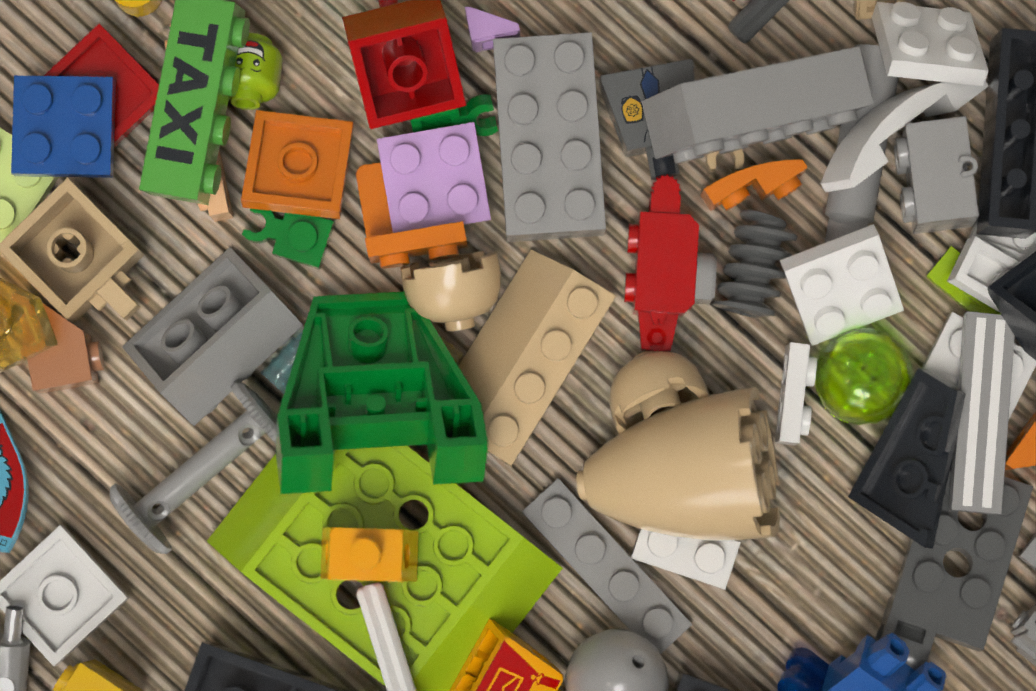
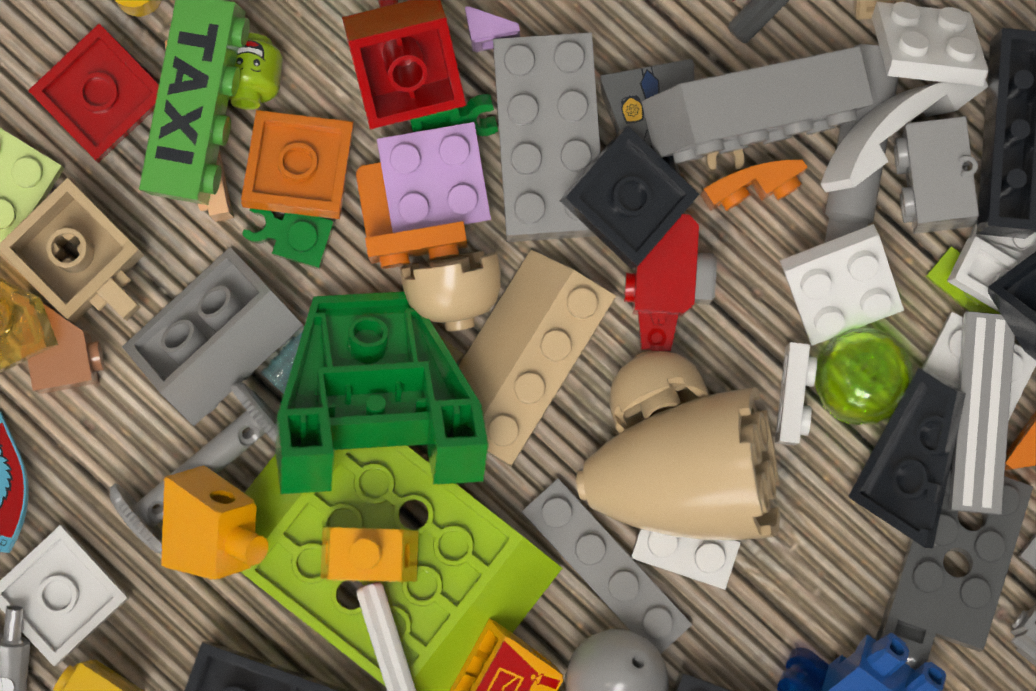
(63, 126): blue plate -> none
(208, 526): none -> light orange torso
(629, 197): none -> black plate
(756, 265): dark grey piece -> none

